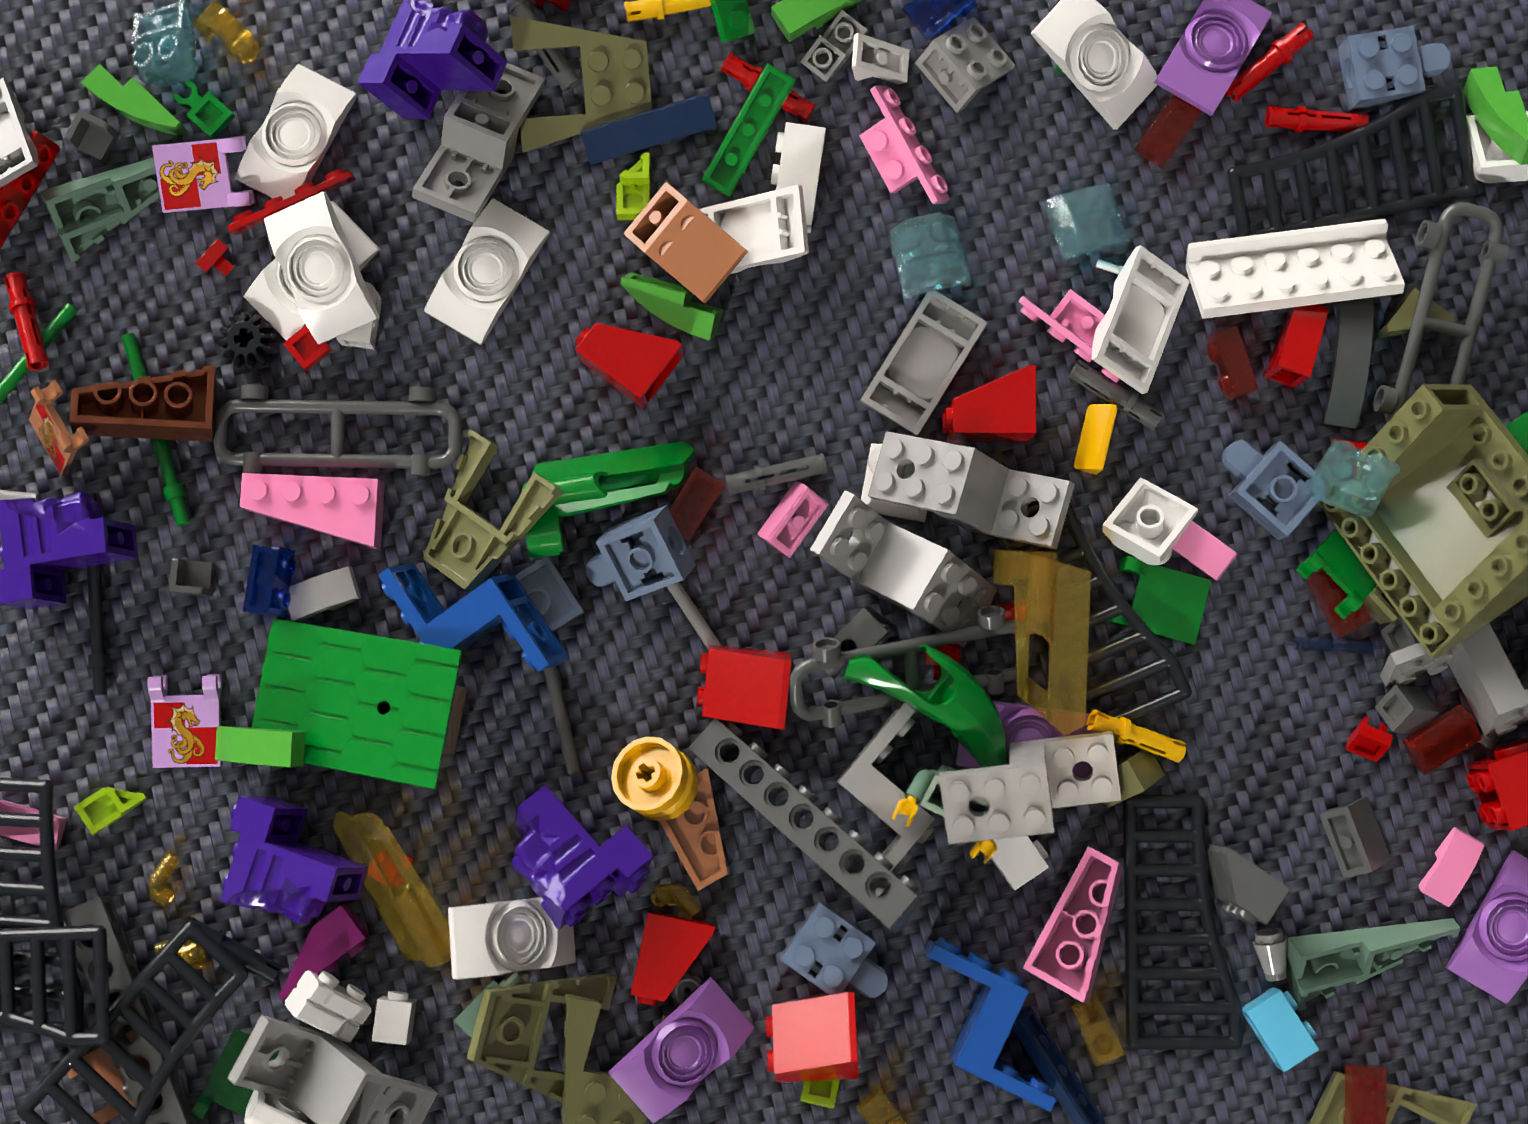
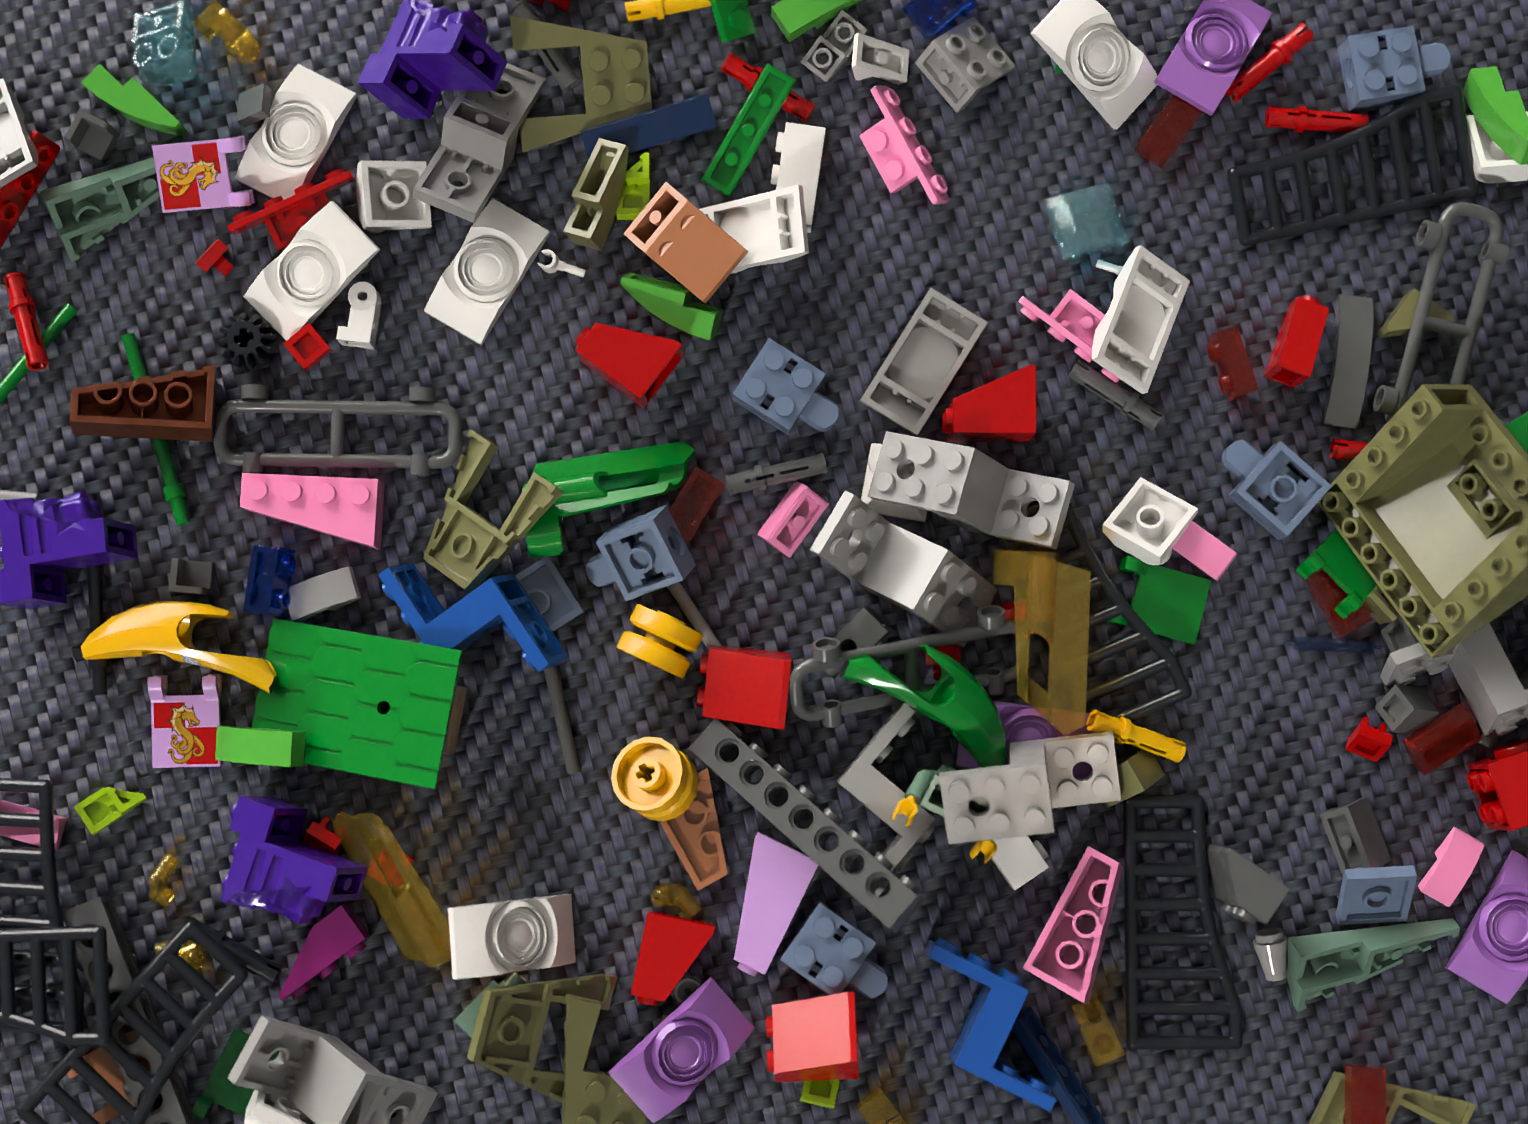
(51, 429): nougat flag -> none
(168, 630): none -> yellow piece
(206, 112): green plate -> none
(254, 105): none -> dark grey tile
(320, 268): white slope -> none
(321, 838): none -> red tile
(328, 1005): white brick -> none
(386, 196): none -> white slope
(394, 1018): white brick -> none
(557, 264): none -> white hand
(568, 864): dark purple brick -> none
(598, 195): none -> olive slope
(662, 637): none -> yellow wheel
(772, 895): none -> lavender slope
(787, 389): none -> sand blue brick
(928, 254): clear light blue slope -> none
(1095, 438): yellow slope -> none
(1280, 1029): medium azure brick -> none
(1293, 268): white bracket -> none
(1351, 479): clear light blue slope -> none
(1376, 895): none -> sand blue plate

